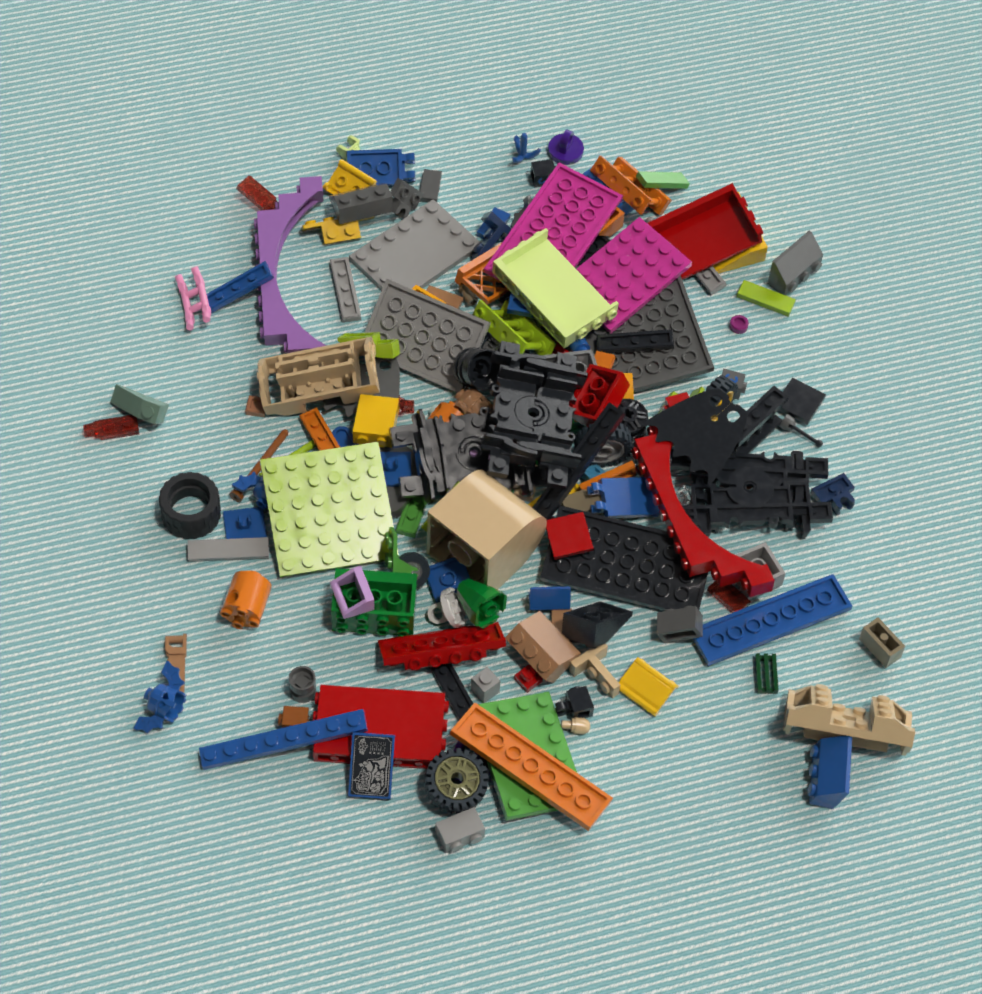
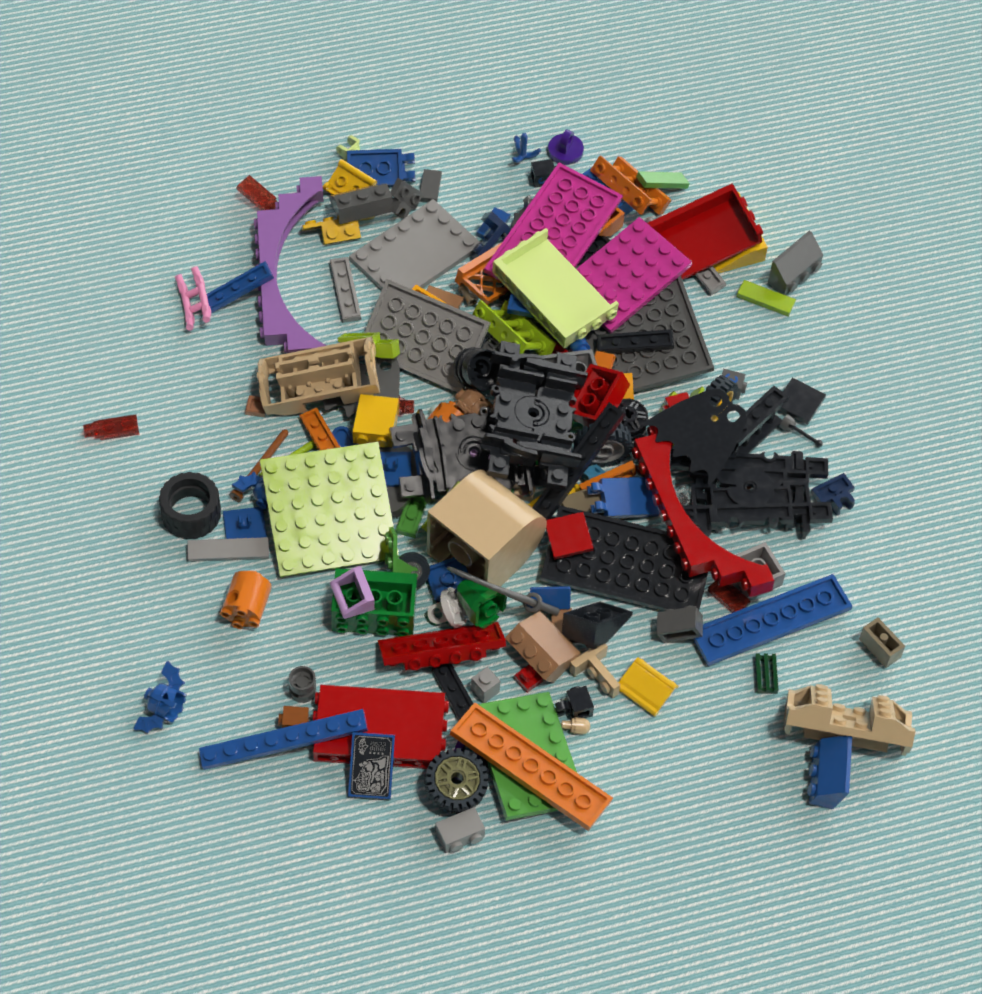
(139, 404): sand green slope -> none
(177, 655): medium nougat piece -> none
(525, 599): none -> dark grey piece
(739, 324): magenta tile -> none

